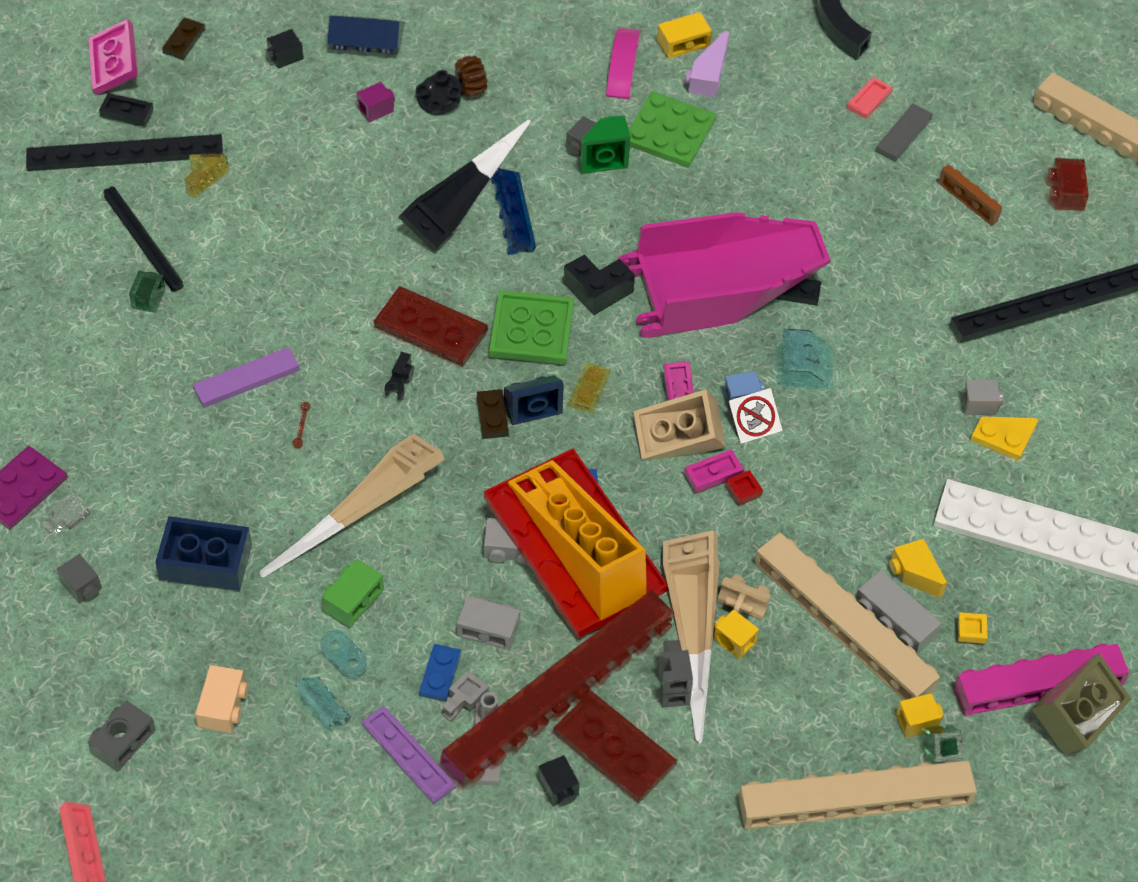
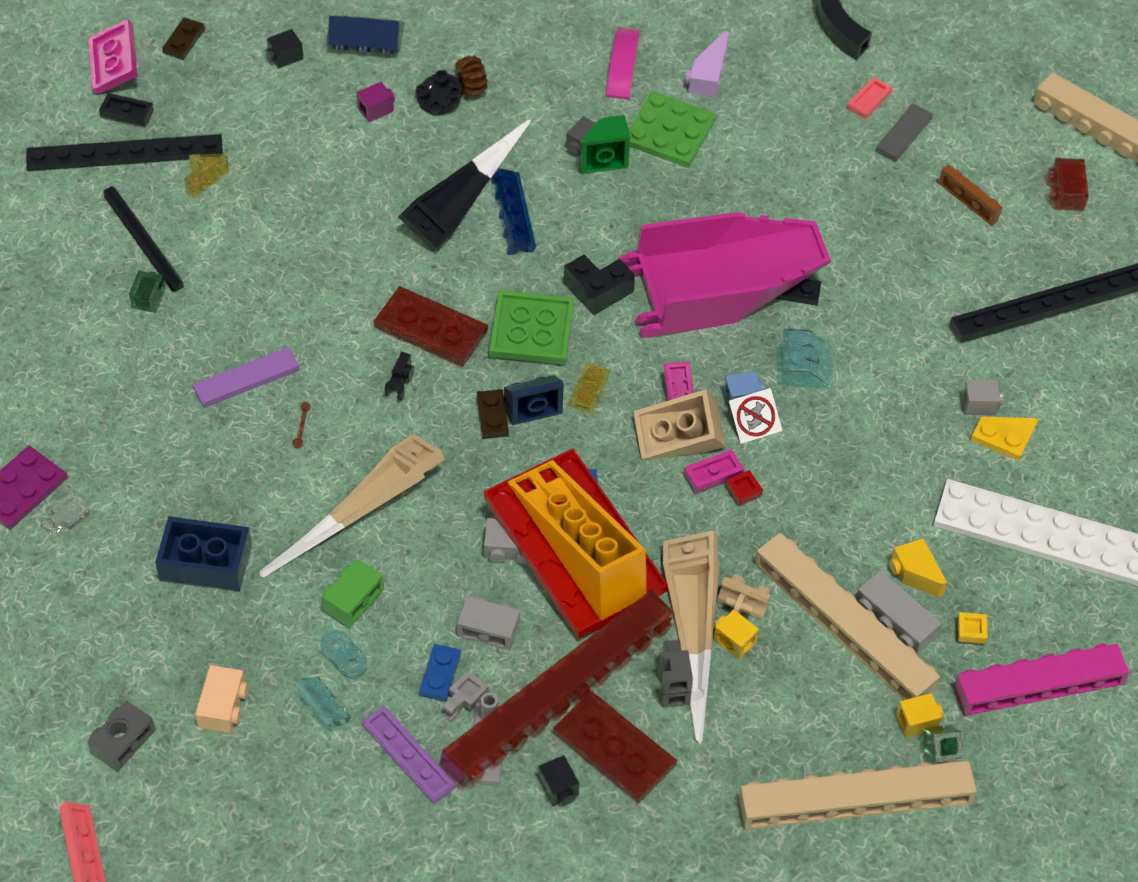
(79, 579): dark grey brick -> none
(684, 35): yellow brick -> none
(1082, 705): olive slope -> none

